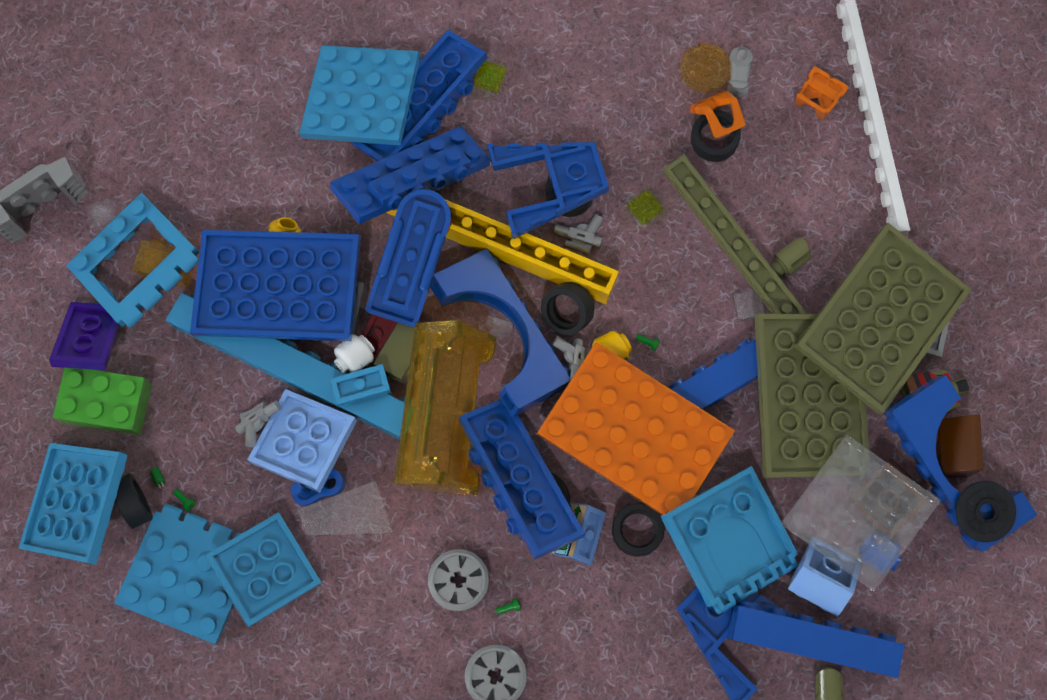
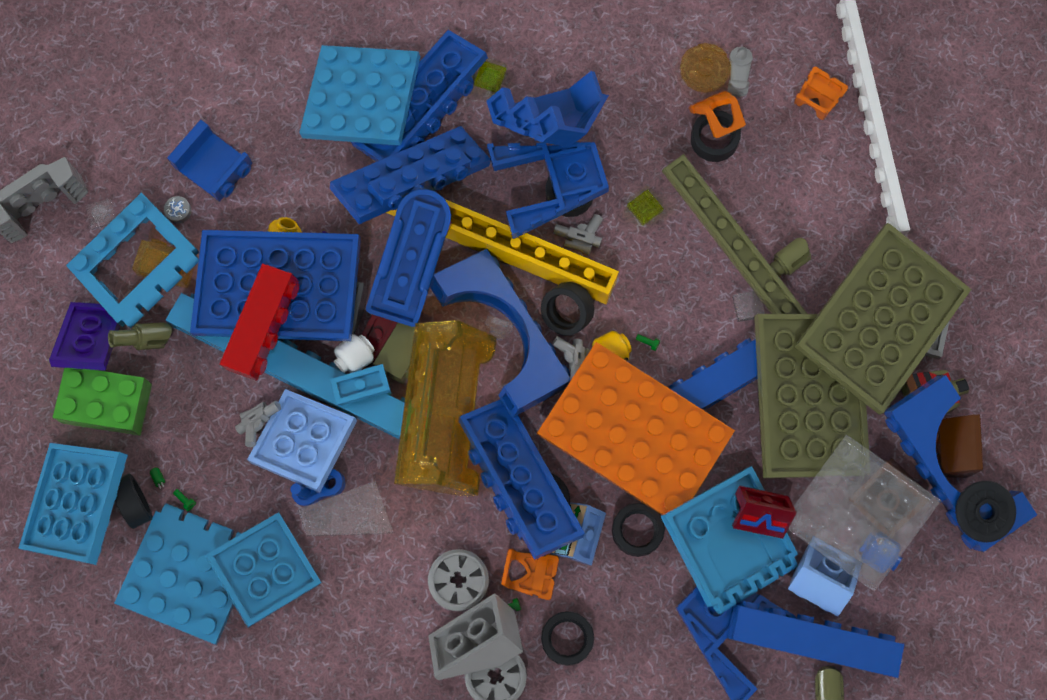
(142, 336): none -> olive arm
(177, 209): none -> light grey tile
(210, 161): none -> blue panel
(259, 322): none -> red brick
(476, 640): none -> light grey slope
(539, 574): none -> orange piece
(554, 117): none -> blue panel
(579, 620): none -> black tyre
(763, 512): none -> dark red panel

